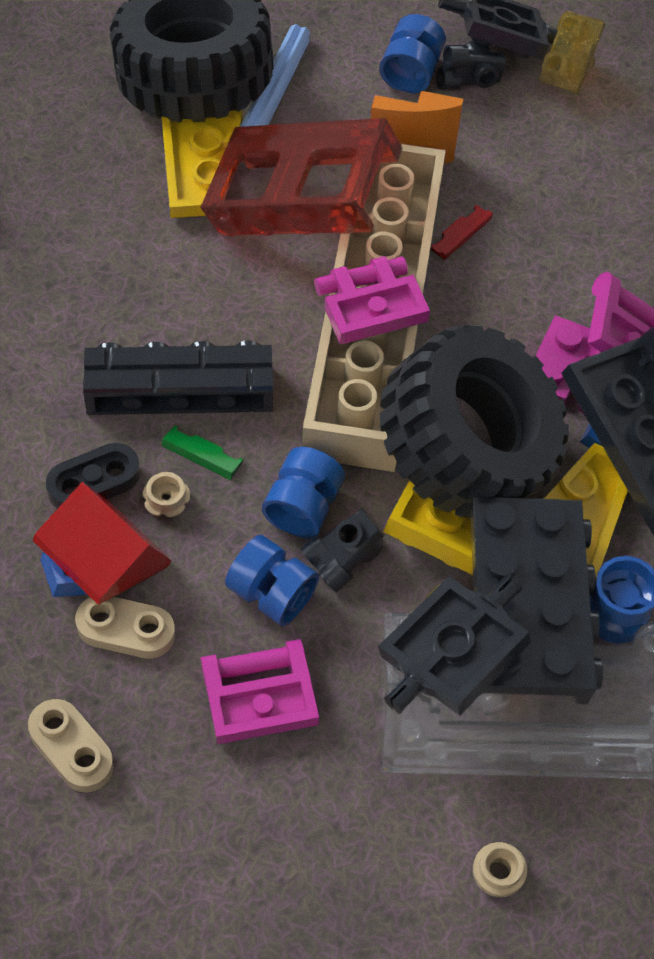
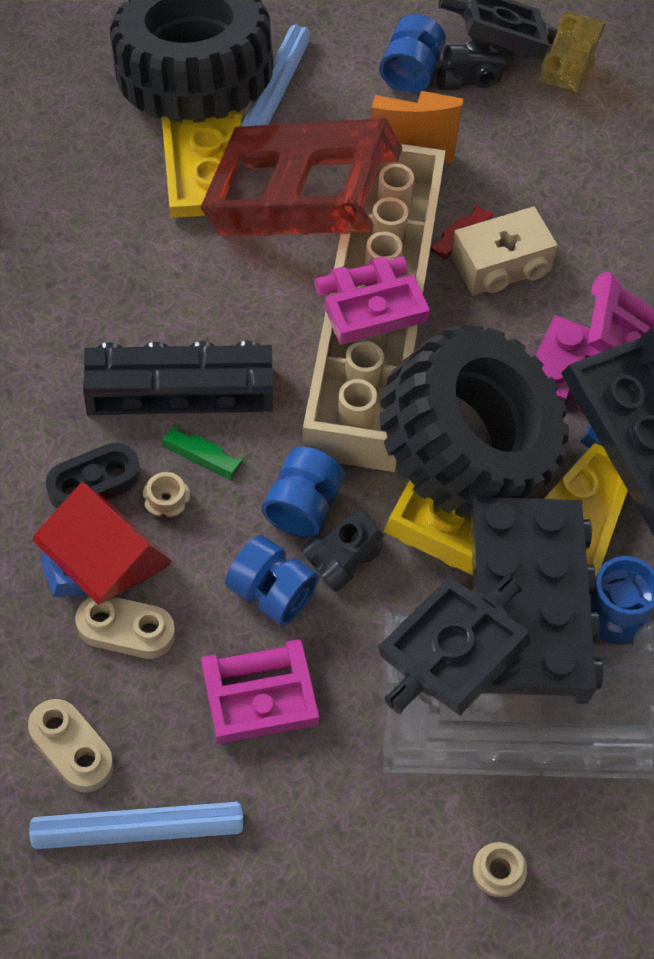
(136, 825): none -> light blue axle
(503, 251): none -> tan brick

